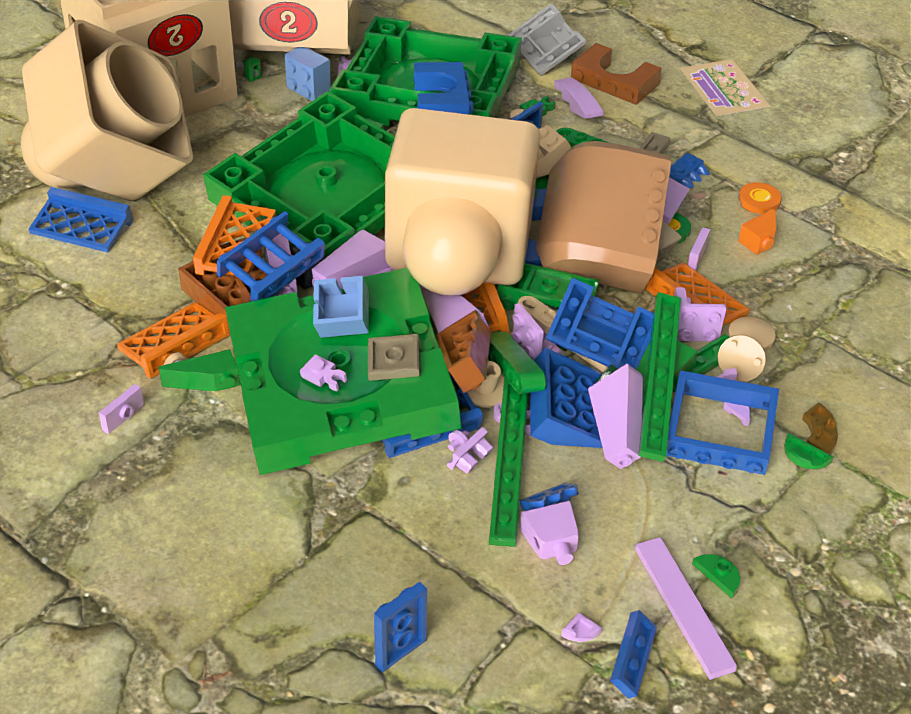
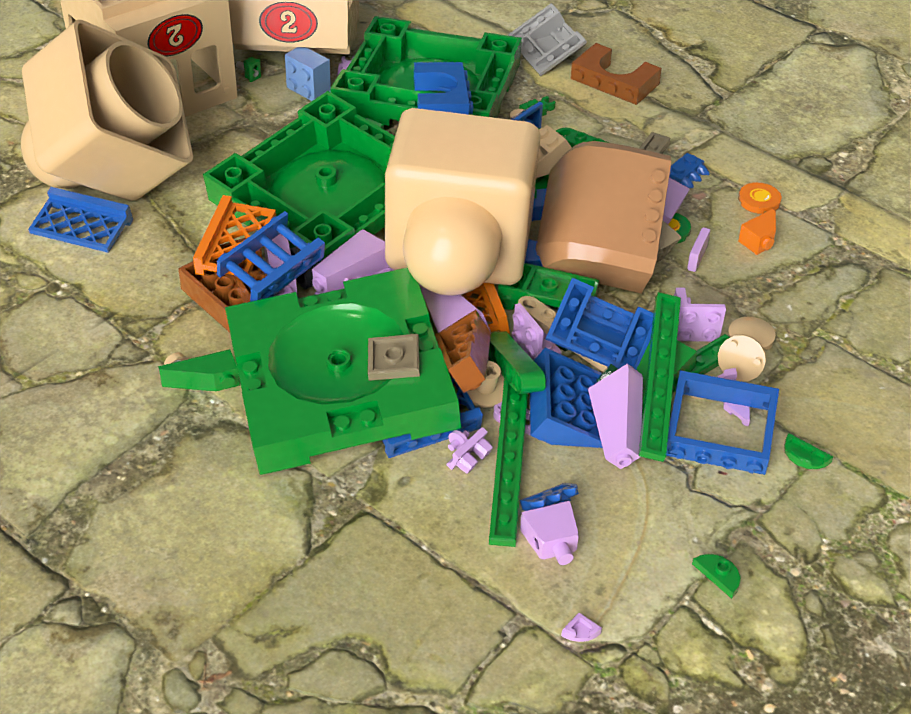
(121, 408): lavender plate -> none
(190, 342): orange fence -> none
(320, 371): lavender plate -> none
(342, 312): medium blue piece -> none
(400, 626): blue plate -> none
(579, 97): lavender slope -> none
(633, 654): blue plate -> none
(663, 282): orange fence -> none
(685, 609): lavender tile -> none
(724, 87): sticker -> none
(822, 428): pearl gold tile -> none

